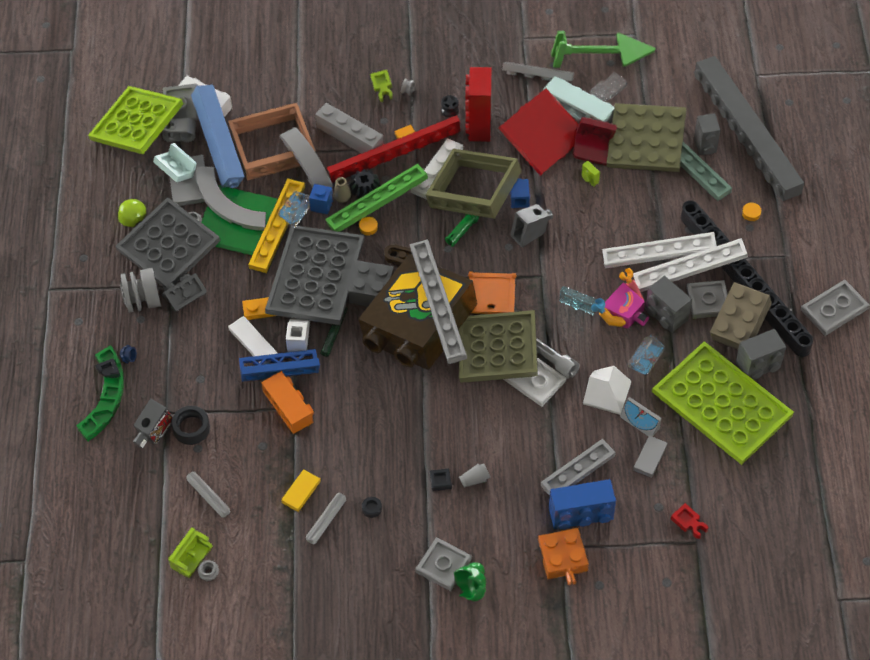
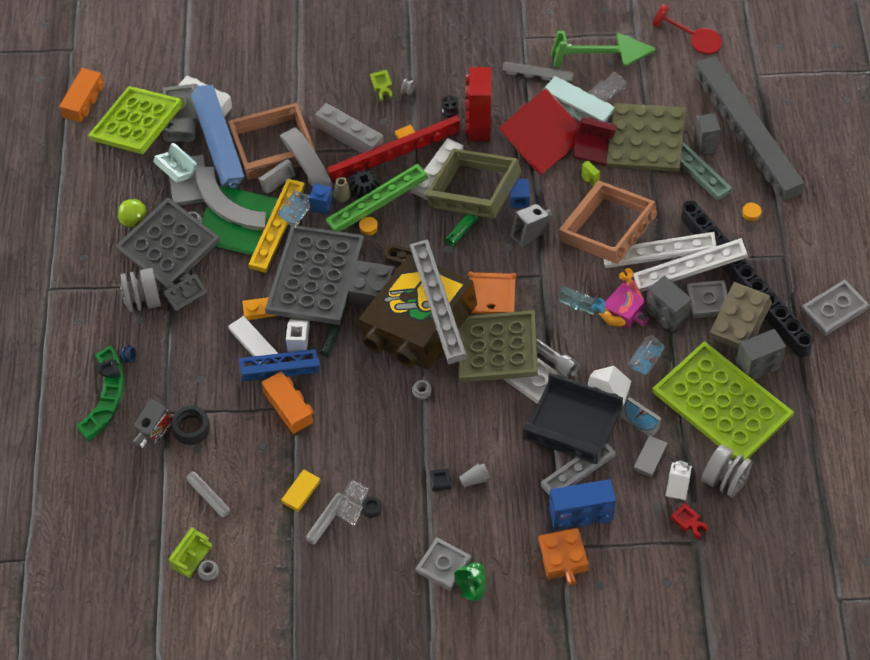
(81, 95): none -> orange brick
(277, 176): none -> light grey tile
(351, 502): none -> clear slope
(421, 385): none -> light grey plate
(573, 418): none -> black panel
(601, 191): none -> nougat window
(678, 480): none -> white slope
(703, 39): none -> red piece
(729, 472): none -> light grey wheel

